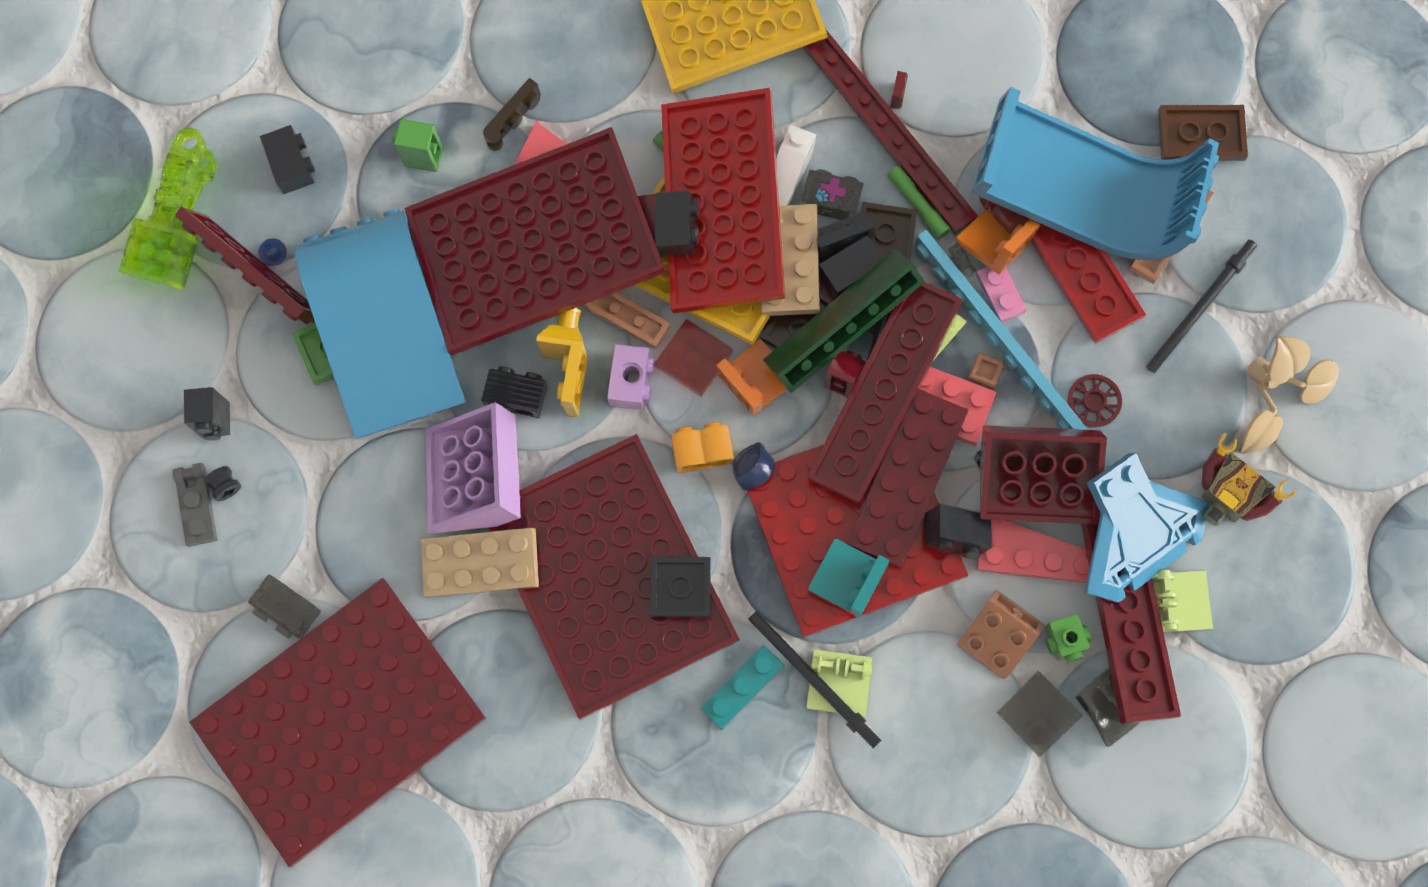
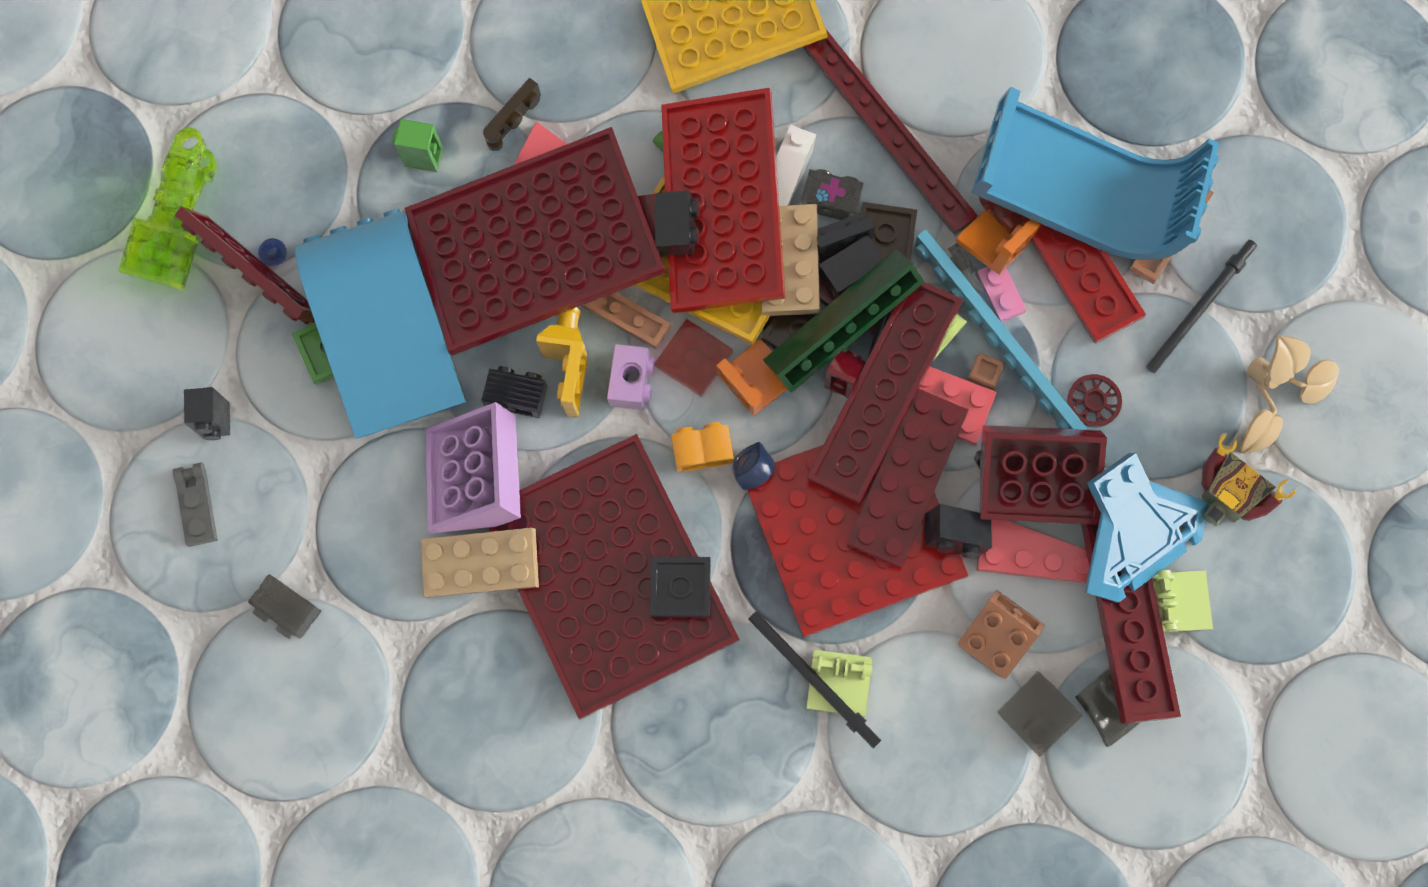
(222, 483): black wheel -> none
(287, 159): black brick -> none
(337, 721): dark red plate -> none
(742, 687): teal plate -> none
(848, 577): teal bracket -> none
(899, 90): dark red tile -> none
(929, 215): bright green piece -> none
(1072, 629): bright green brick -> none
(1189, 126): reddish brown plate -> none

